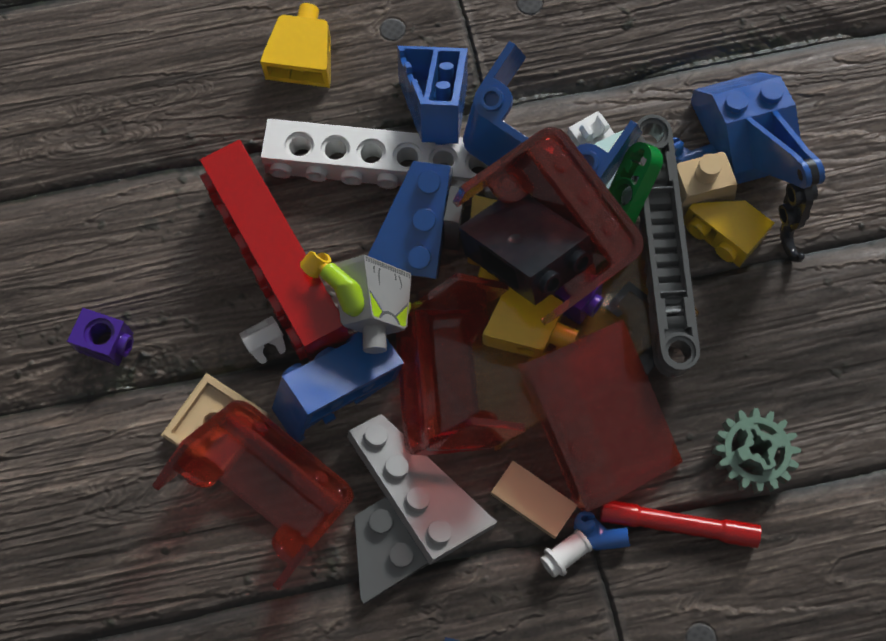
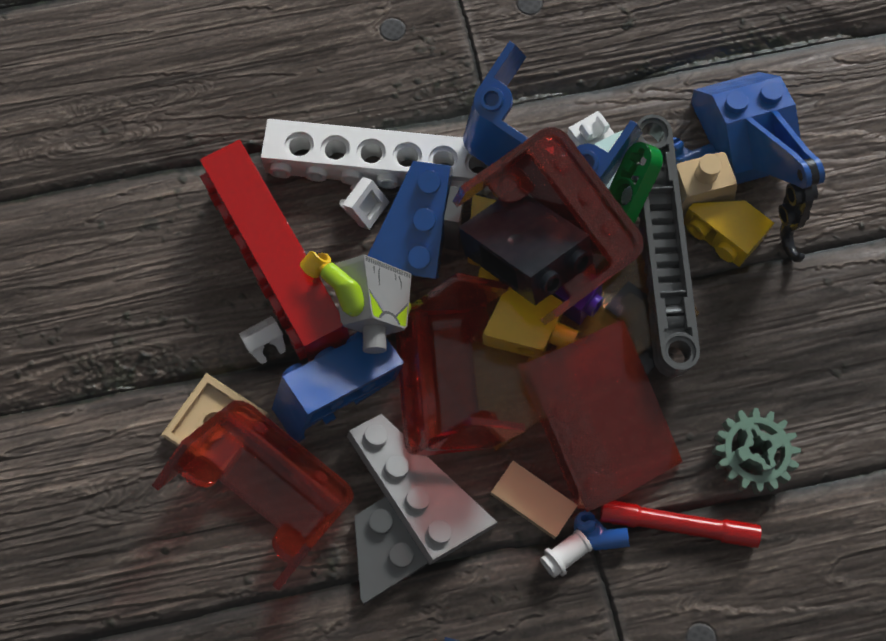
(91, 326): dark purple brick -> none
(299, 49): yellow torso -> none
(364, 203): none -> white tile
(434, 90): blue wedge -> none

